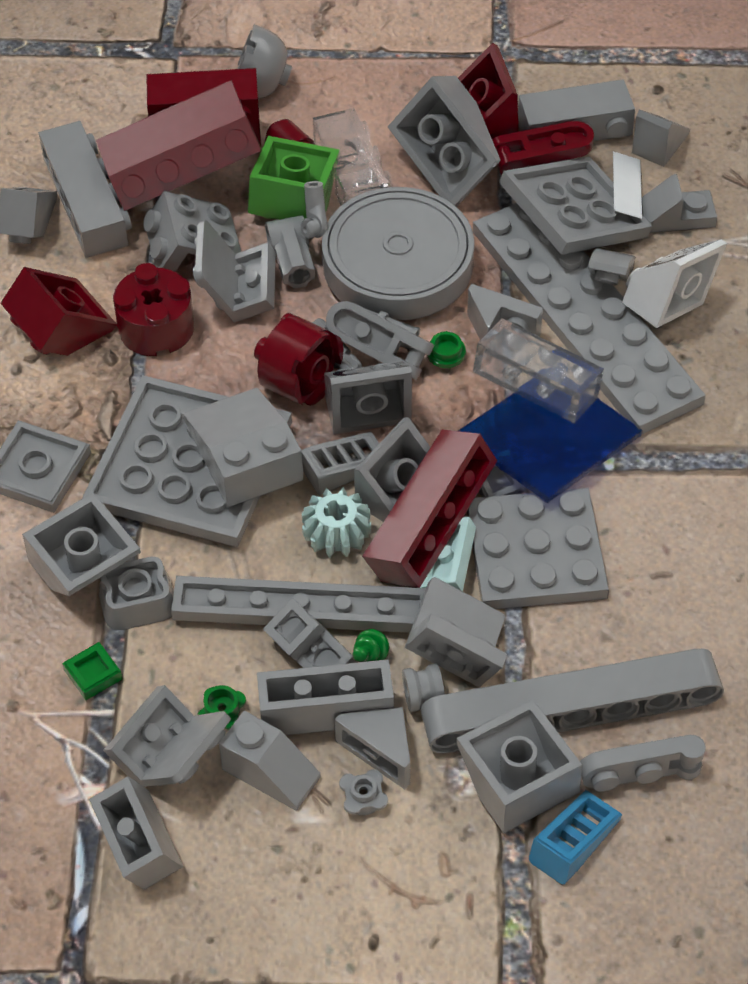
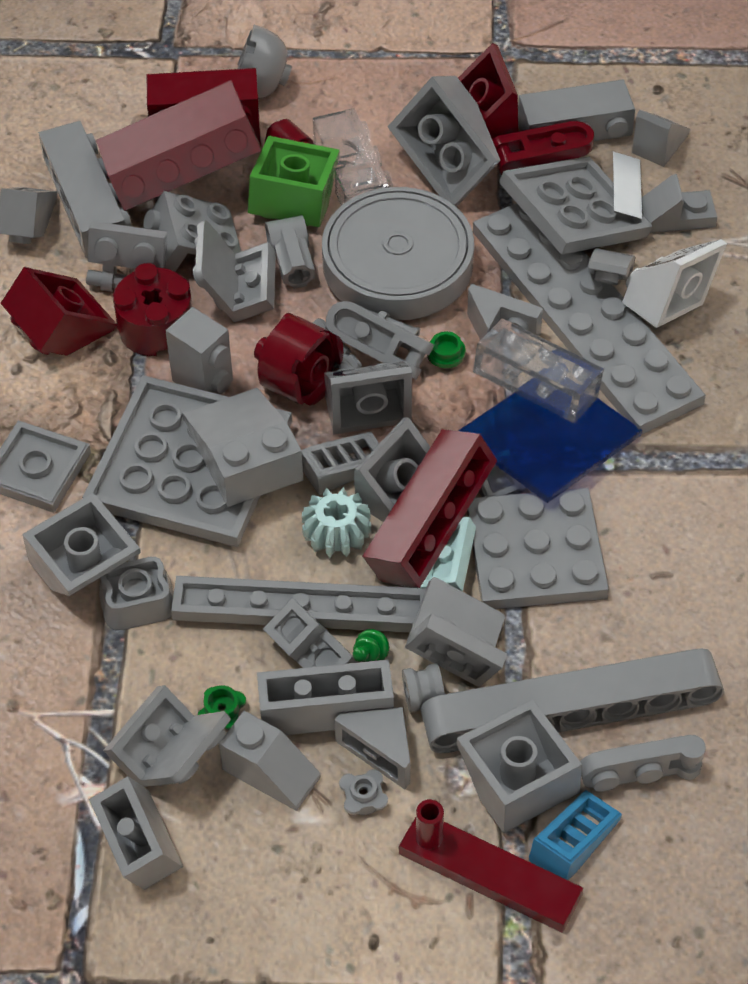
(92, 671): green tile -> none
(123, 247): none -> light grey plate
(199, 352): none -> light grey brick
(316, 221): light grey arm -> none
(488, 868): none -> dark red piece

